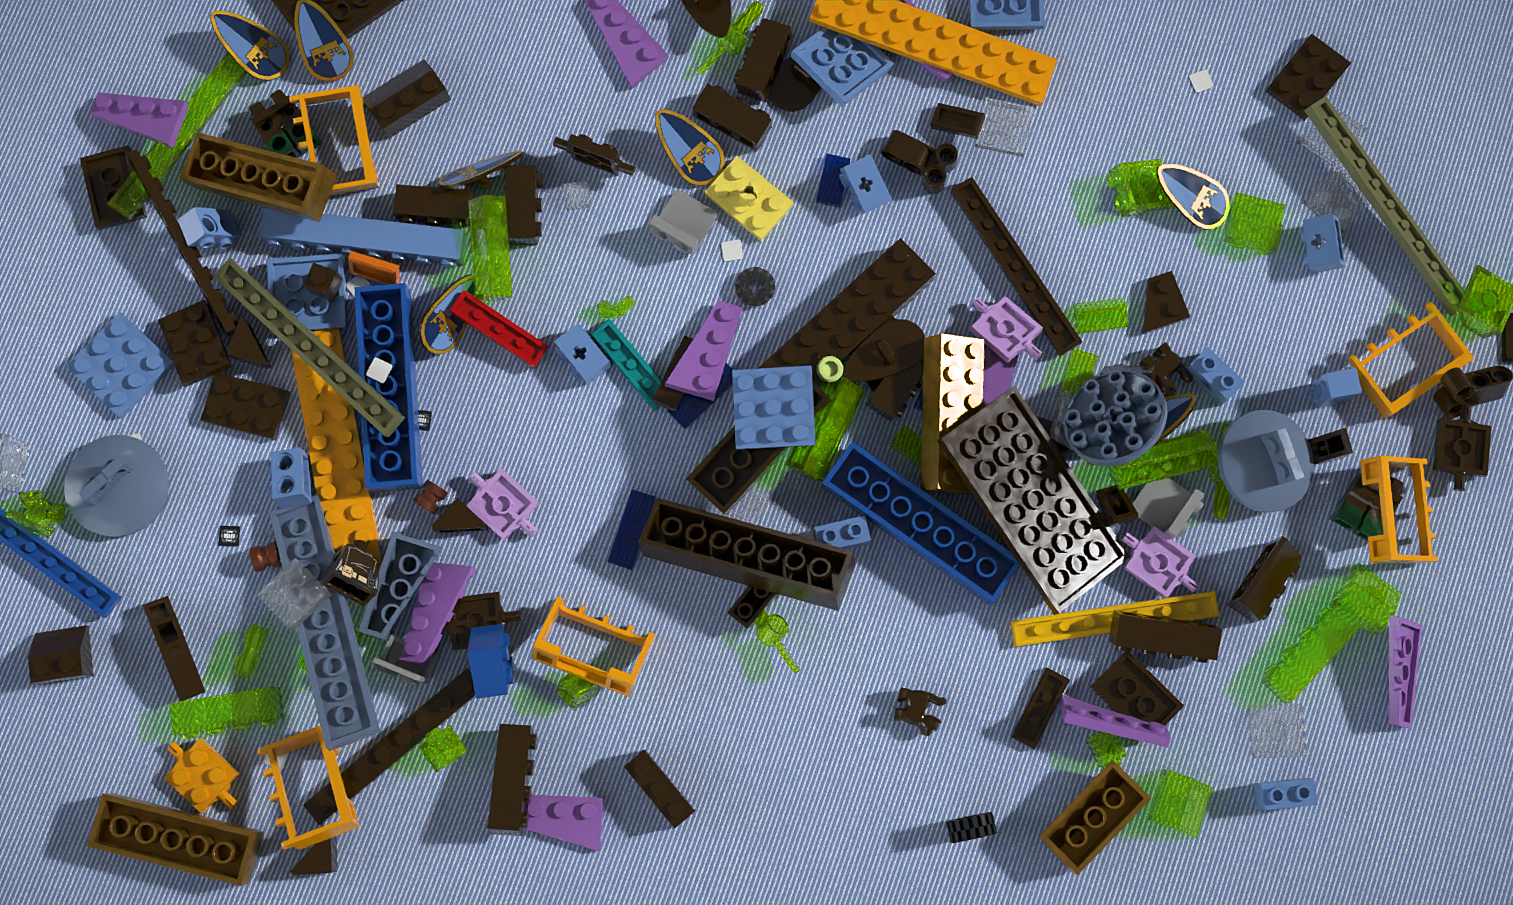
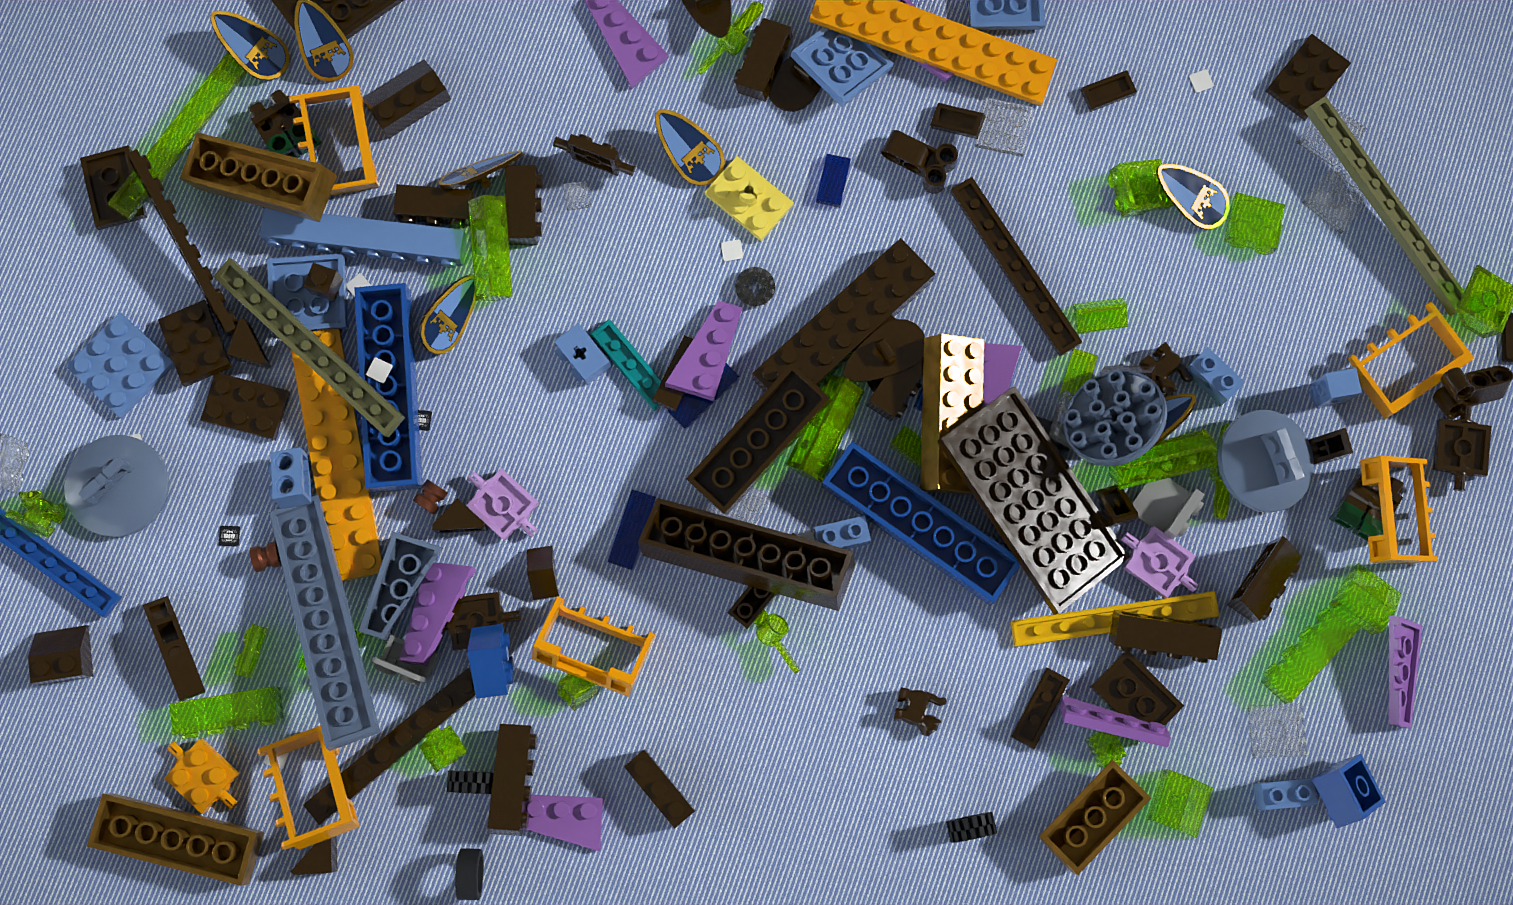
(147, 116): medium lavender wing -> none
(209, 228): medium blue brick -> none
(293, 594): clear plate -> none
(353, 573): dark brown torso -> none
(373, 268): orange tile -> none
(469, 782): none -> black tyre
(469, 874): none -> black tyre
(498, 329): red plate -> none
(542, 573): none -> dark brown slope
(615, 311): clear neon green arm -> none
(683, 222): light grey bracket -> none
(732, 116): dark brown brick -> none
(773, 407): medium blue plate -> none
(829, 369): yellowish green tile -> none
(859, 172): medium blue brick -> none
(1006, 329): lavender plate -> none
(1108, 91): none -> dark brown tile
(1163, 303): dark brown wing -> none
(1331, 254): medium blue brick -> none
(1348, 791): none -> blue brick

